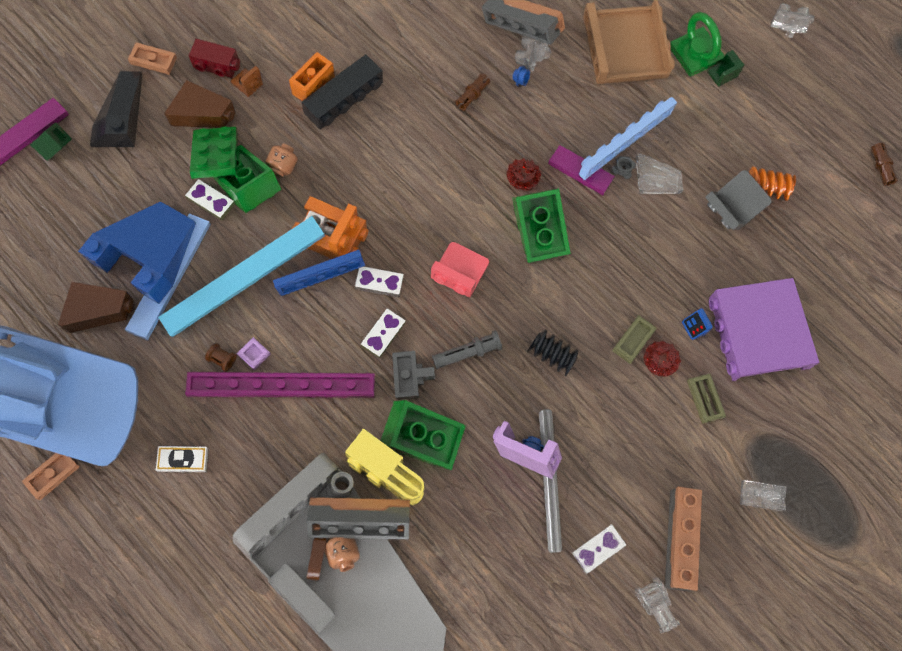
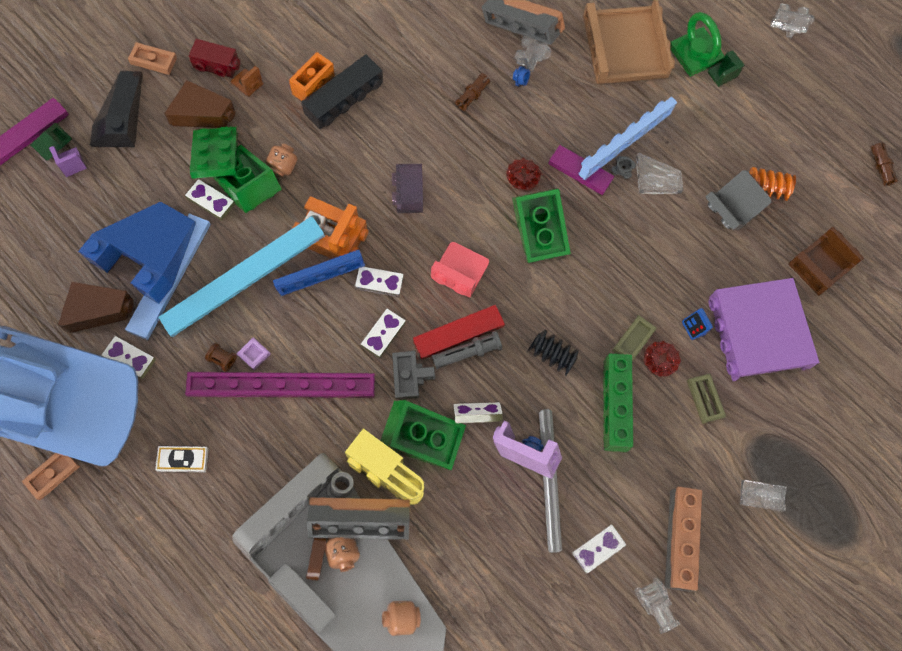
(68, 161): none -> medium lavender panel
(126, 353): none -> tile
(401, 618): none -> nougat head
(408, 188): none -> clear purple brick
(458, 332): none -> red tile
(477, 412): none -> tile
(618, 402): none -> green brick
(826, 261): none -> reddish brown panel

